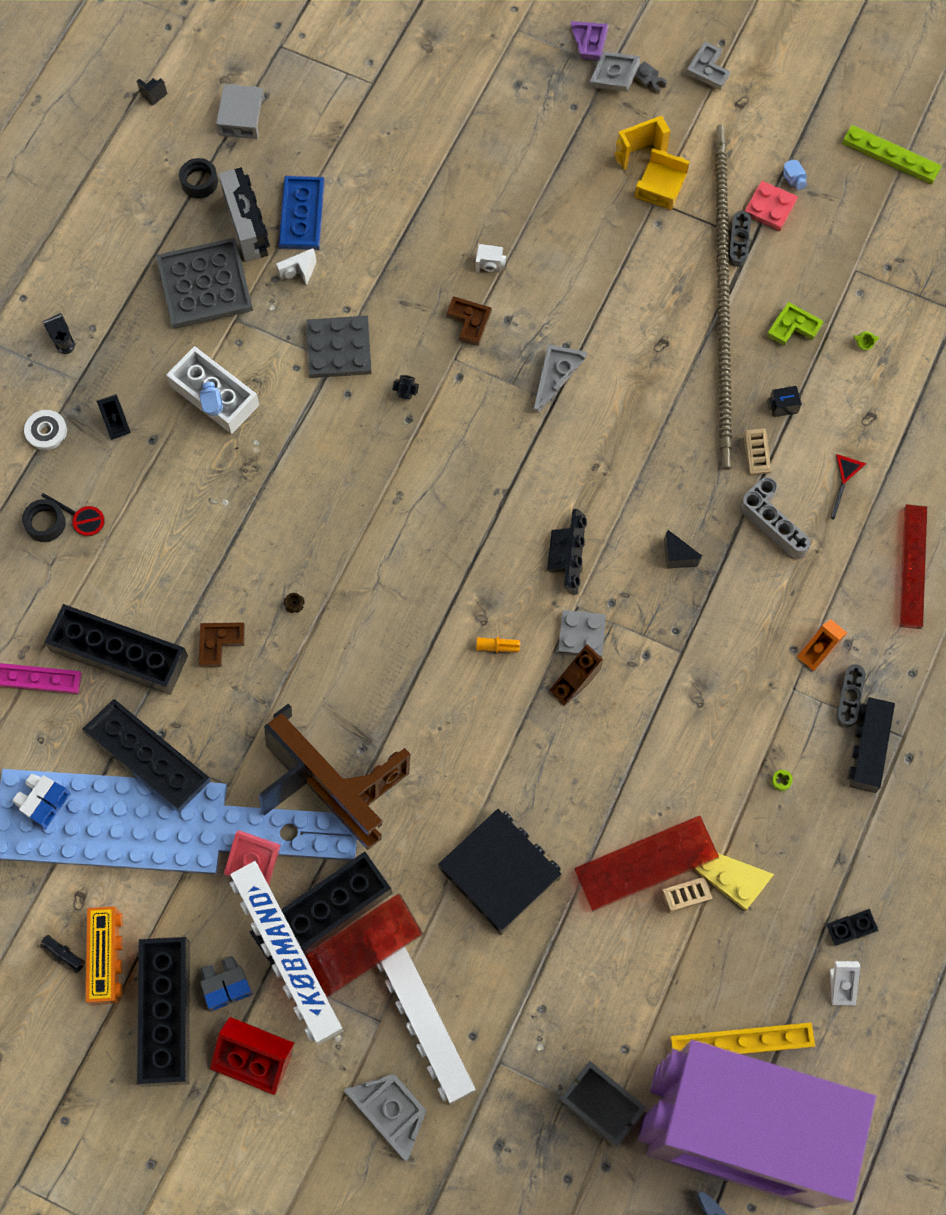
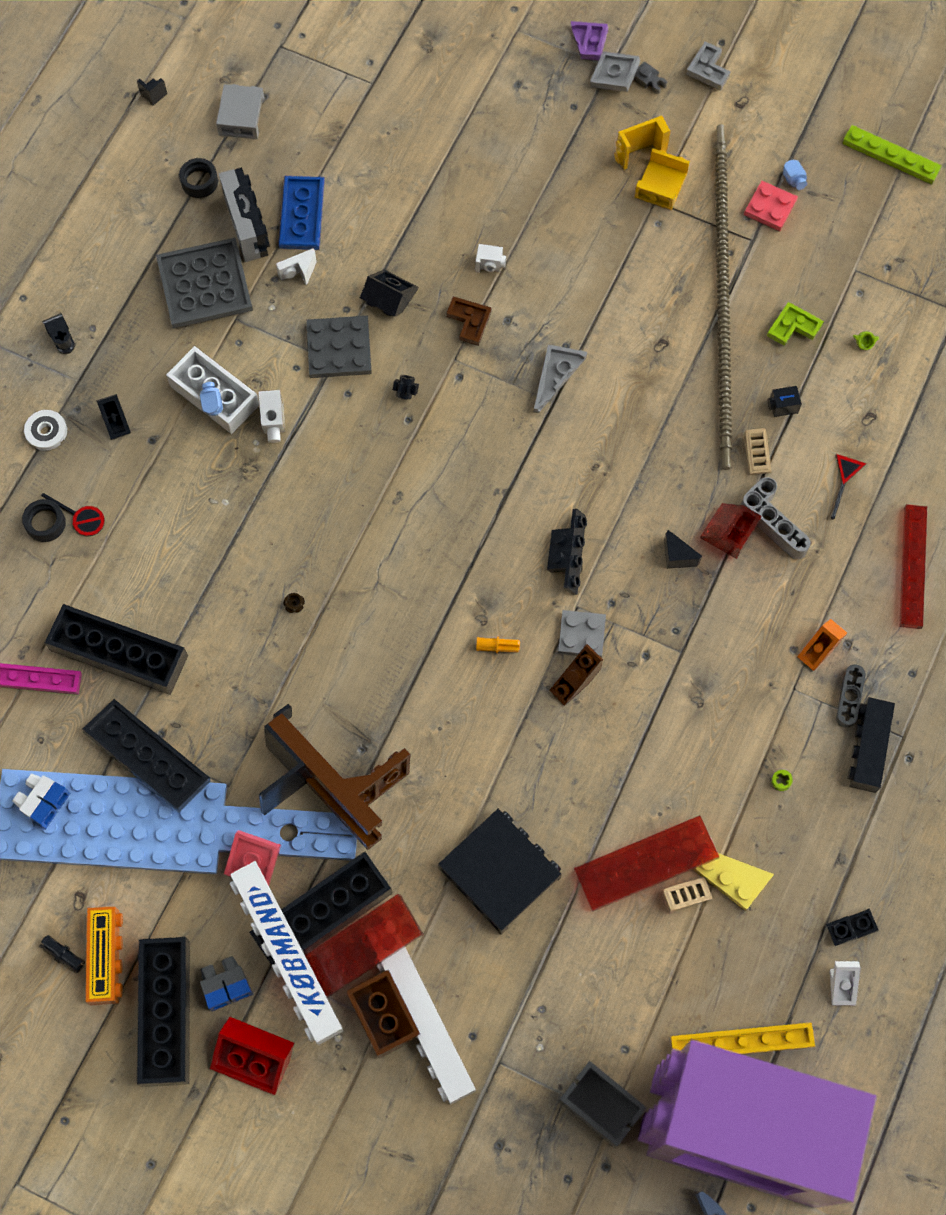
(214, 637): reddish brown plate -> none
(272, 409): none -> white torso
(383, 1014): none -> reddish brown slope
(388, 292): none -> black slope
(391, 1111): light grey wing -> none
(731, 528): none -> clear red slope
(745, 232): dark grey beam -> none

